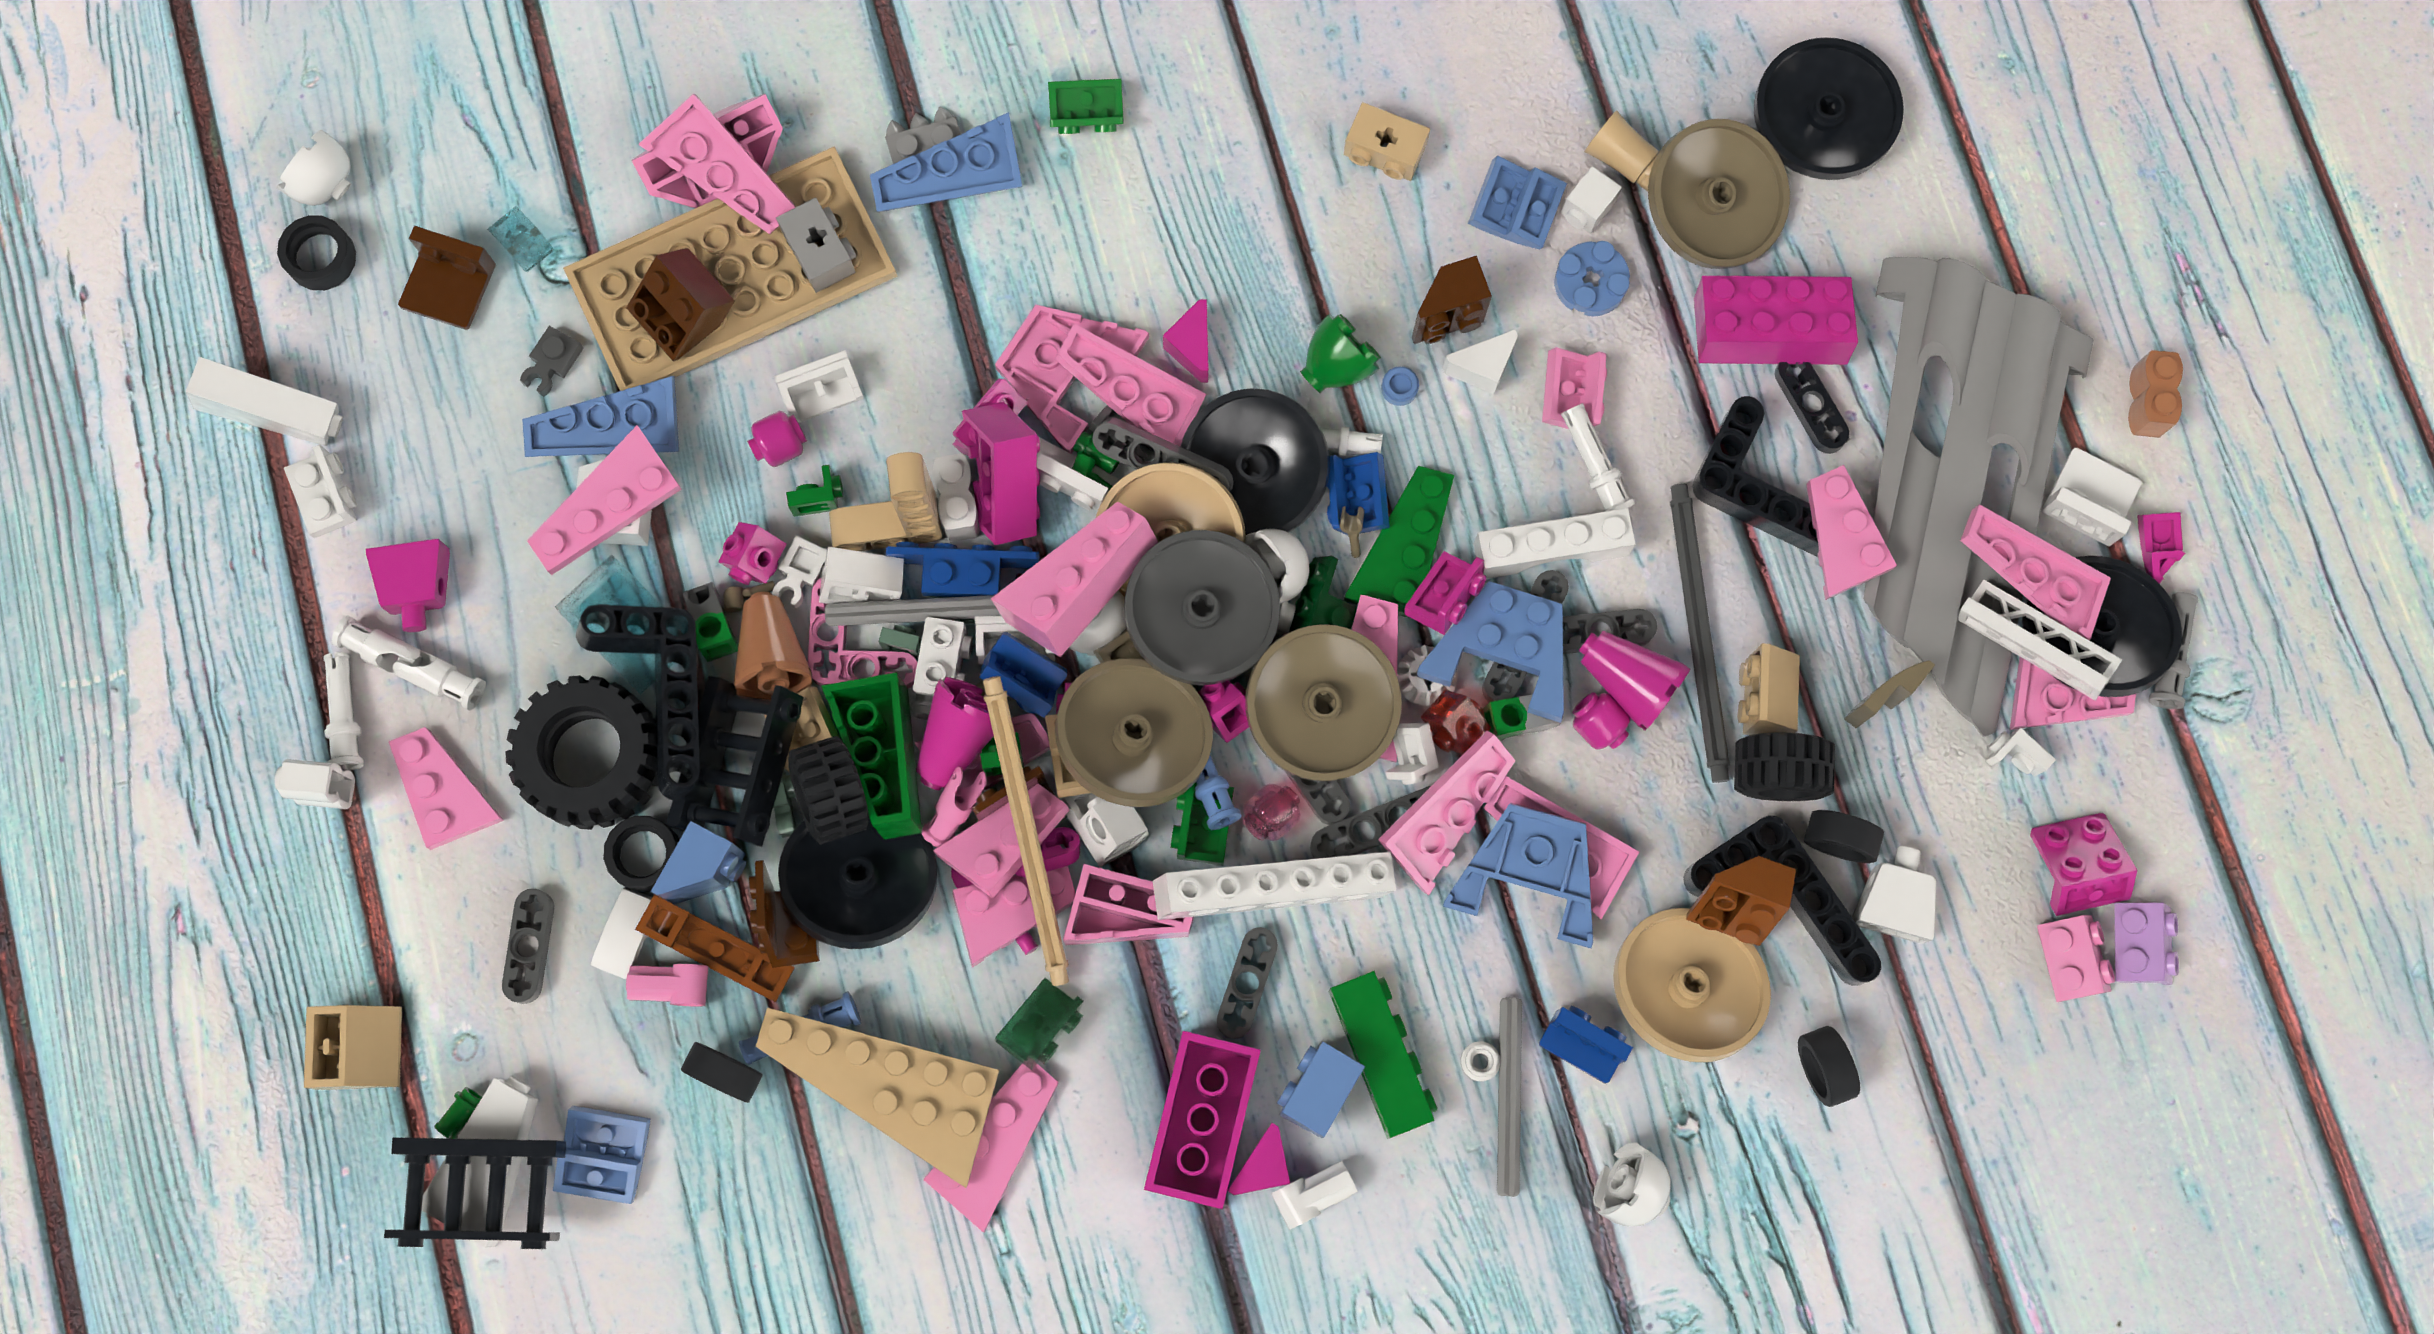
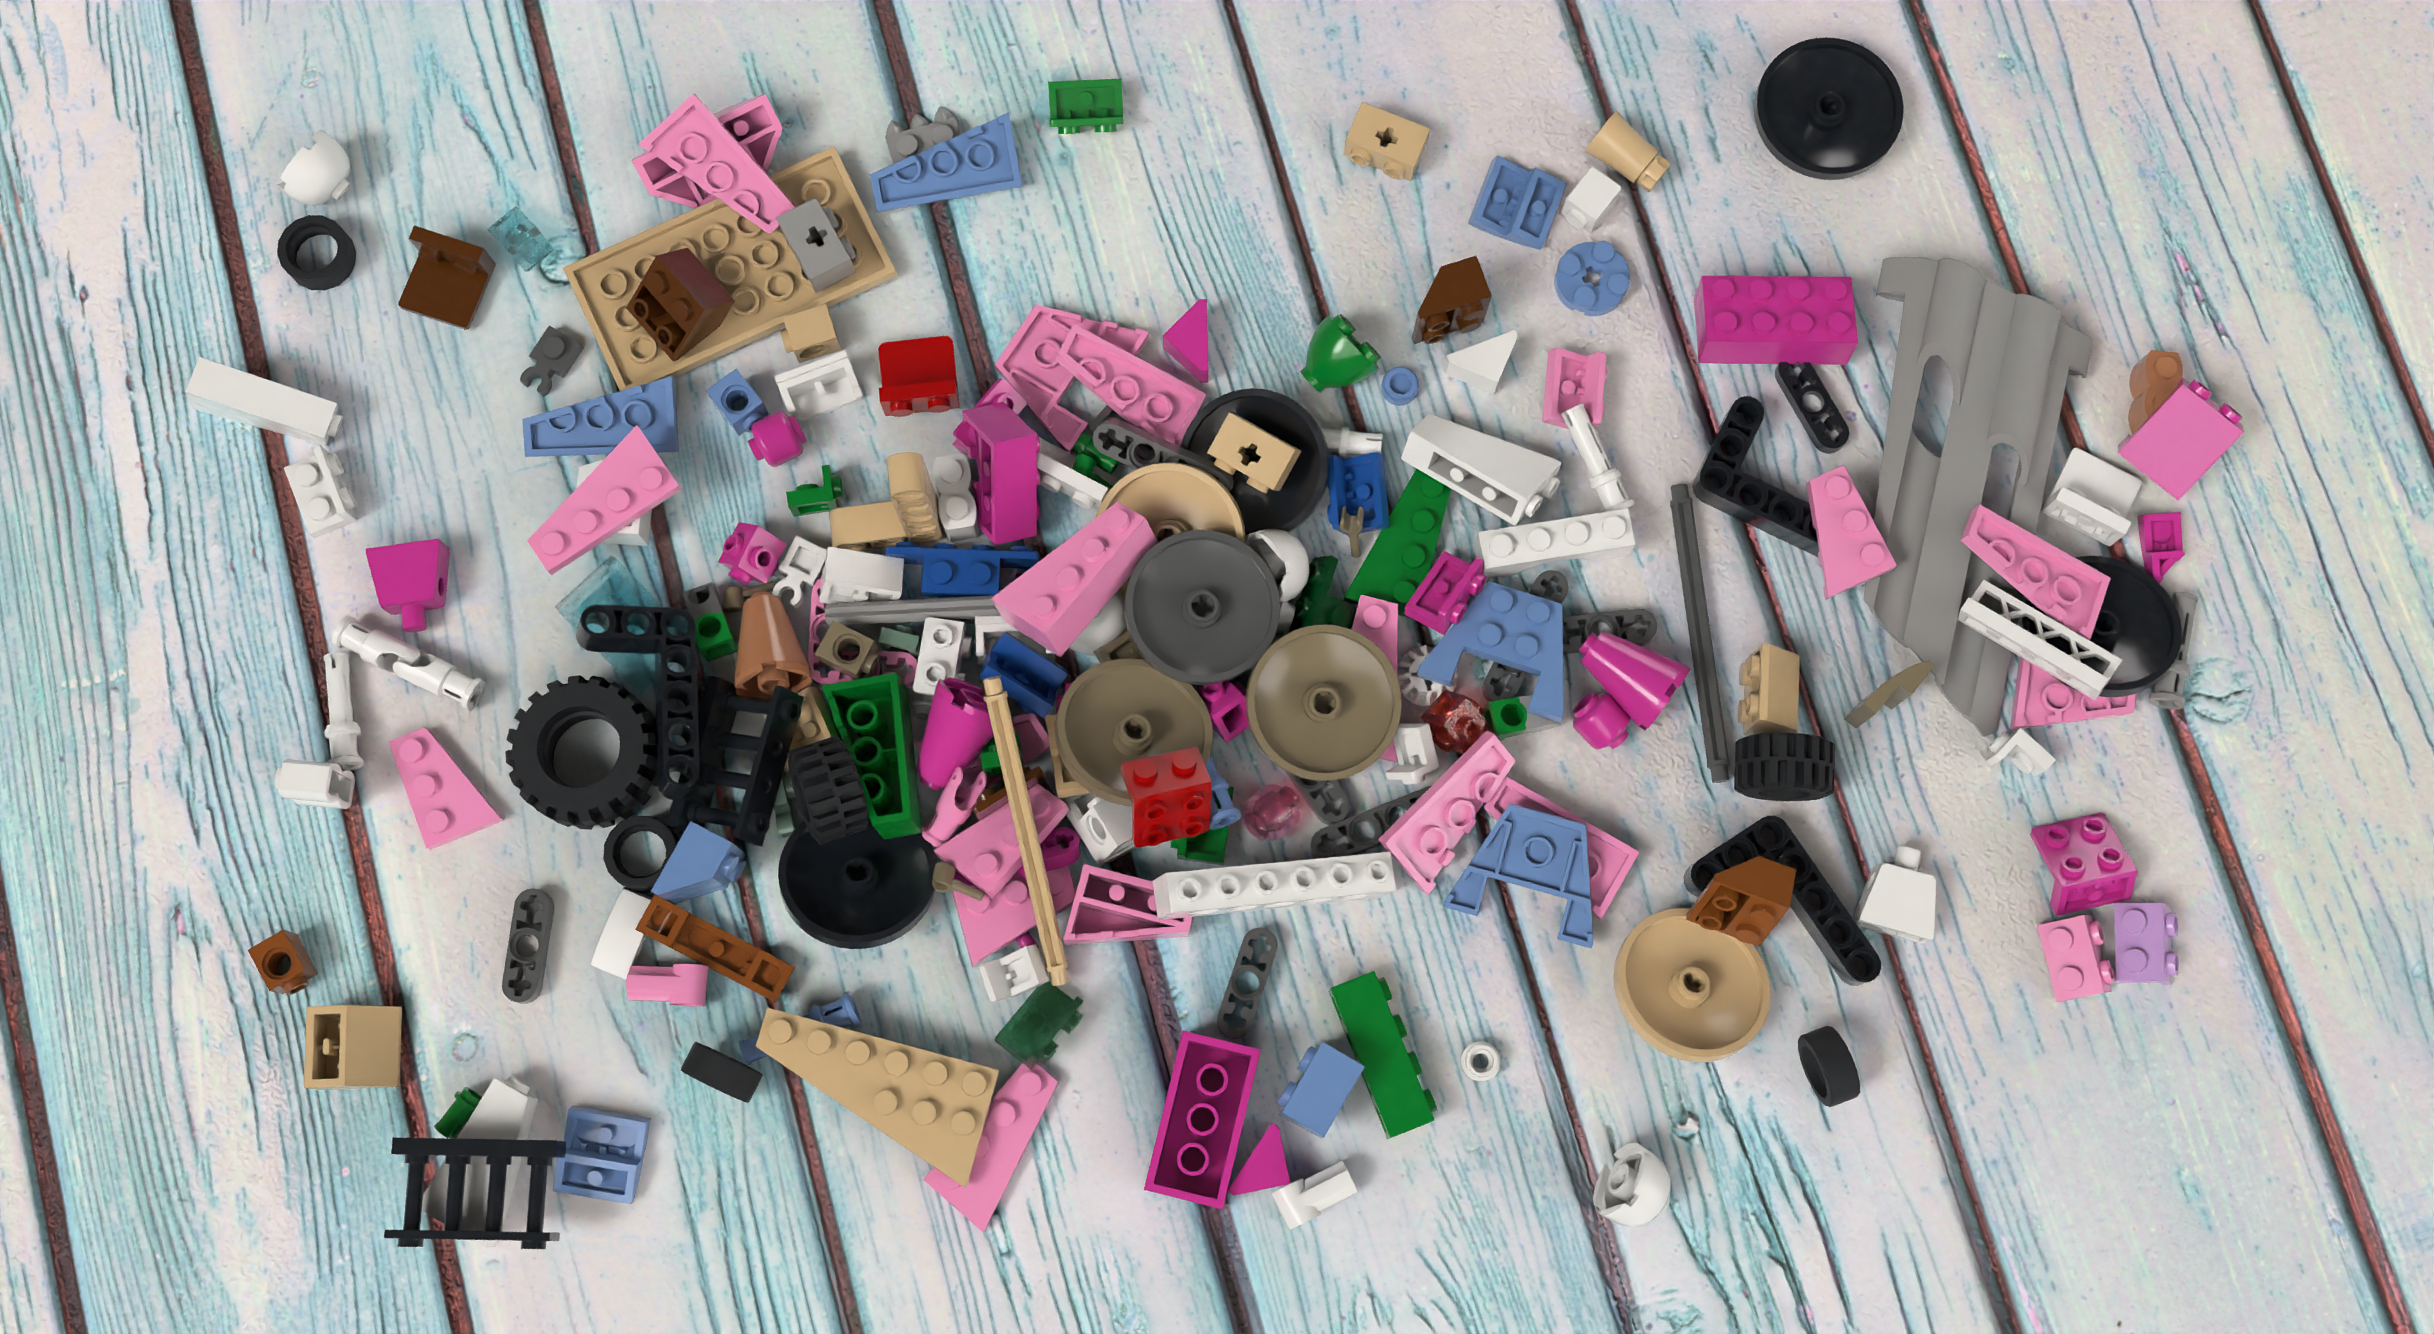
(270, 953): none -> dark orange brick
(727, 392): none -> medium blue brick
(777, 932): reddish brown bracket -> none
(810, 334): none -> tan brick
(840, 637): none -> dark tan brick
(918, 376): none -> red bracket
(944, 881): none -> dark tan hand
(1014, 974): none -> white bracket
(1168, 796): none -> red bracket
(1276, 455): none -> tan brick
(1482, 467): none -> white slope
(1509, 1097): light grey axle -> none
(1584, 1044): blue bracket -> none
(1719, 193): dark tan dish -> none
(1844, 836): black tyre -> none
(2182, 438): none -> panel

